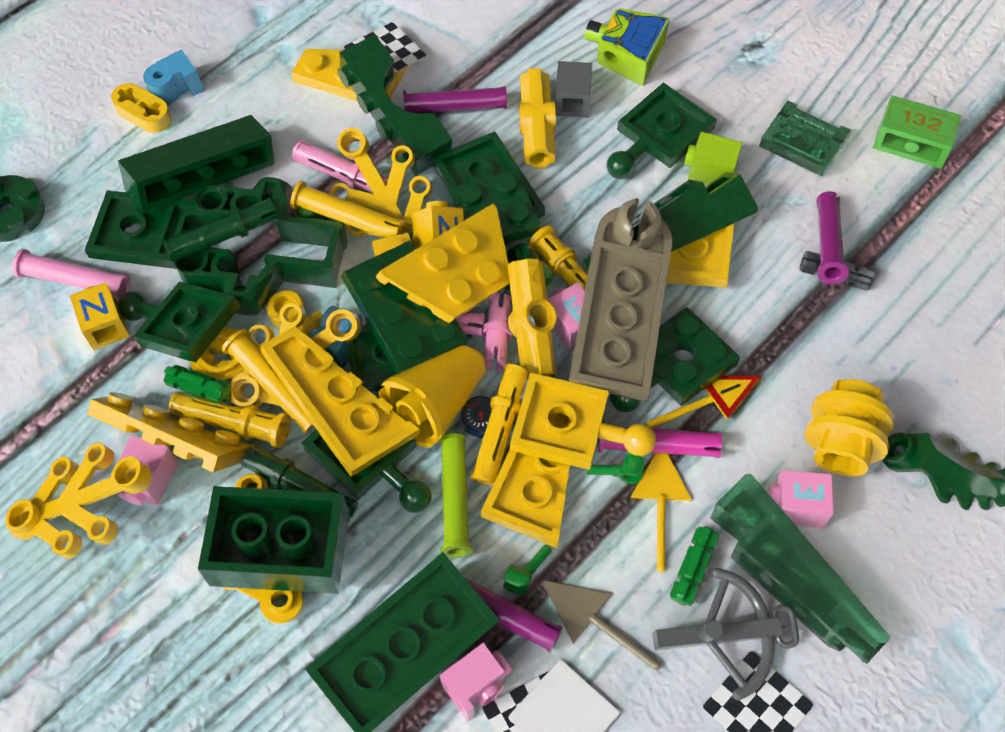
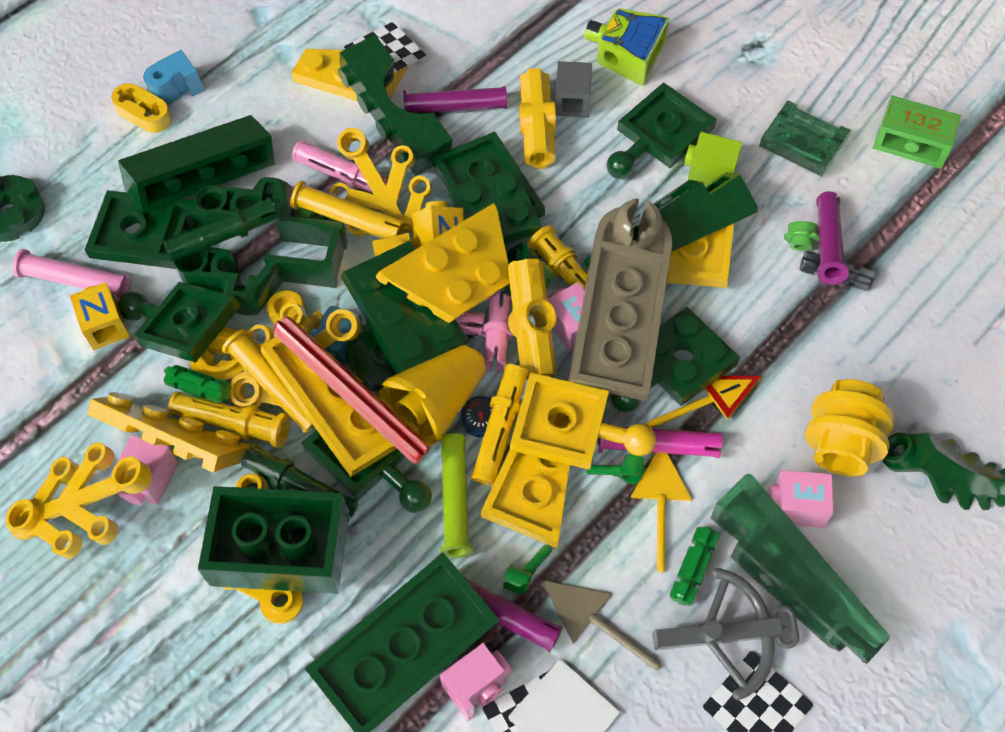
(351, 390): none -> axle
(802, 235): none -> bright green plate

